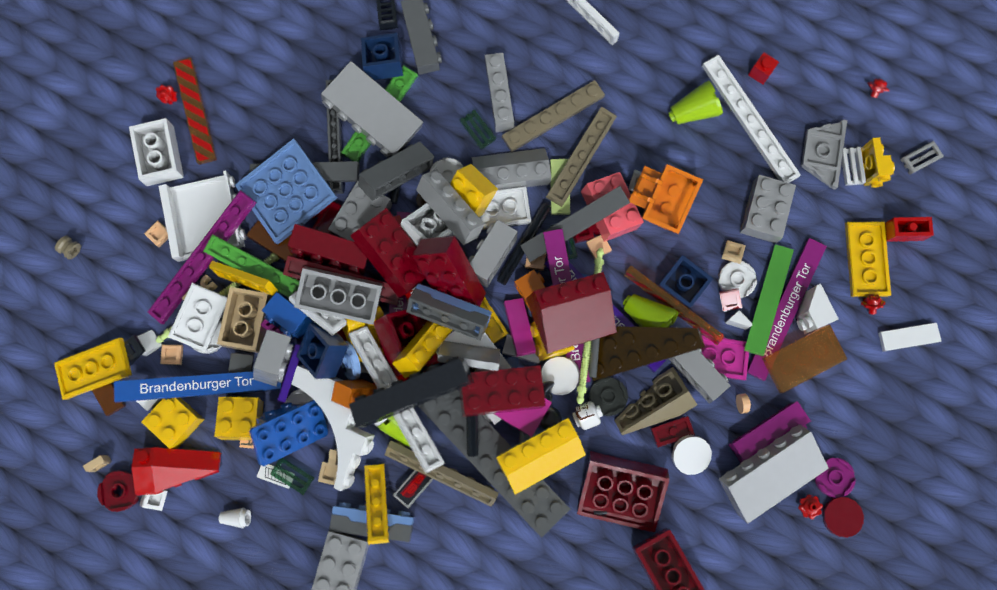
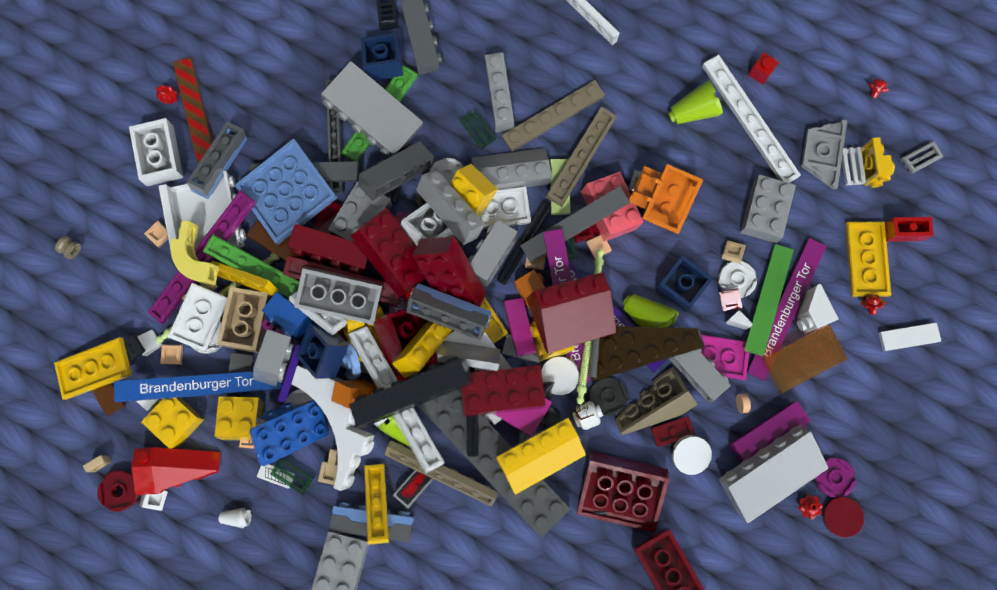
(185, 257): none -> light yellow arch
(216, 160): none -> dark grey piece
(666, 299): clear orange tile -> none

